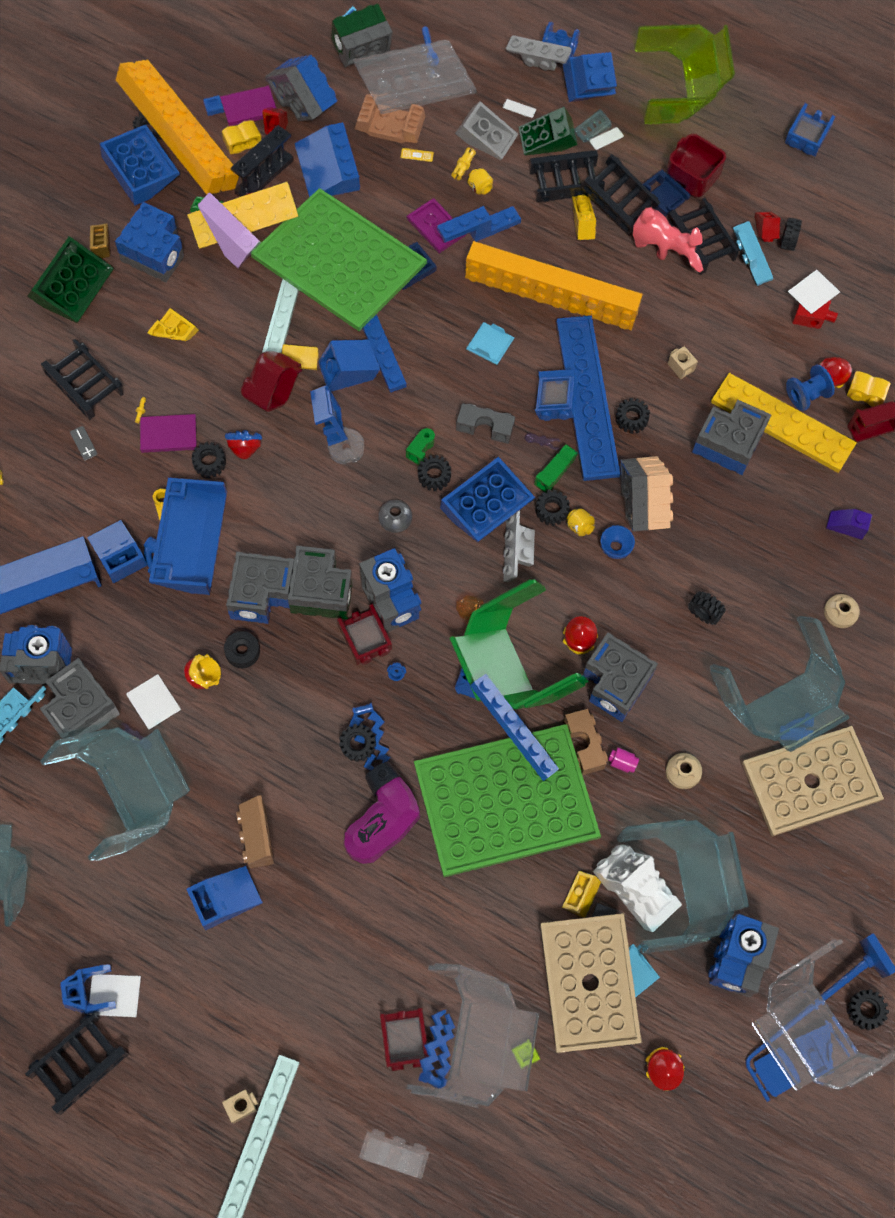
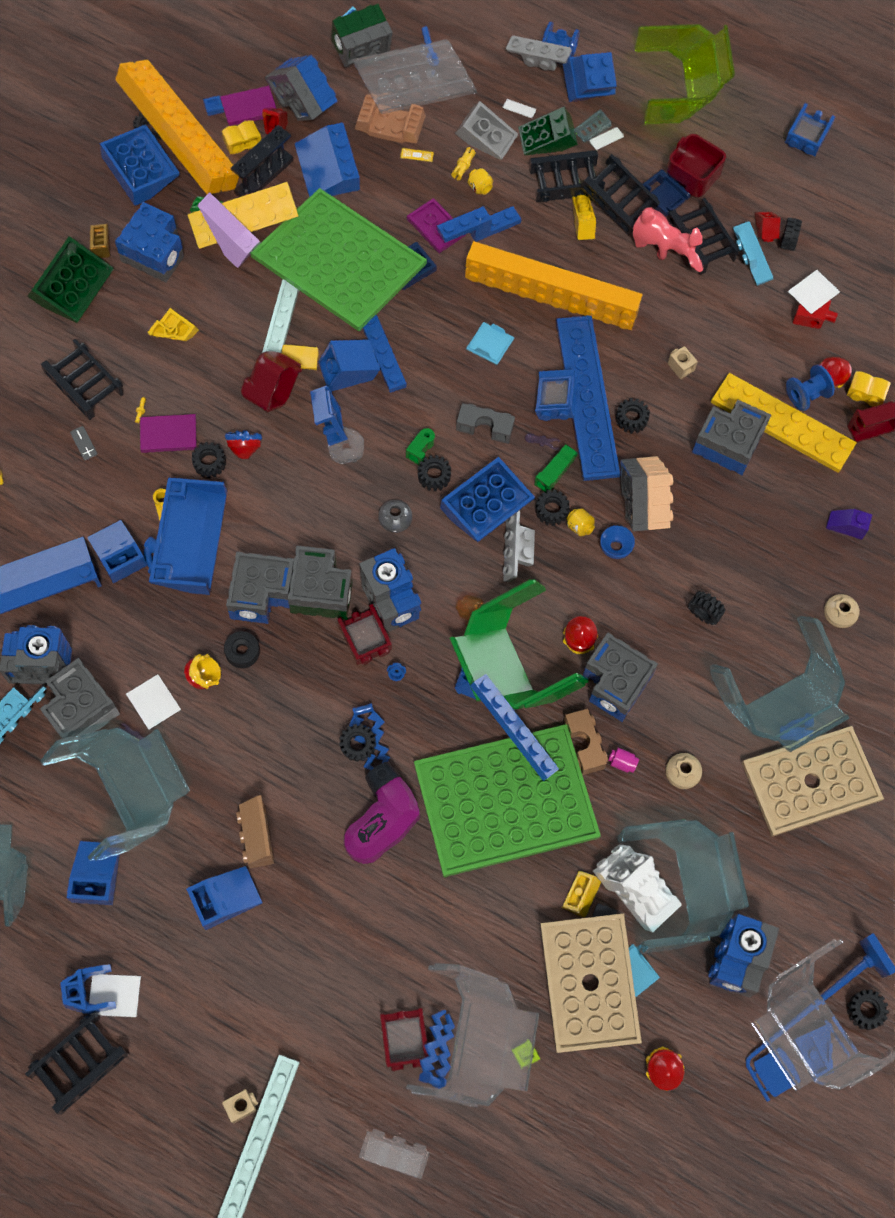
(92, 880): none -> blue slope

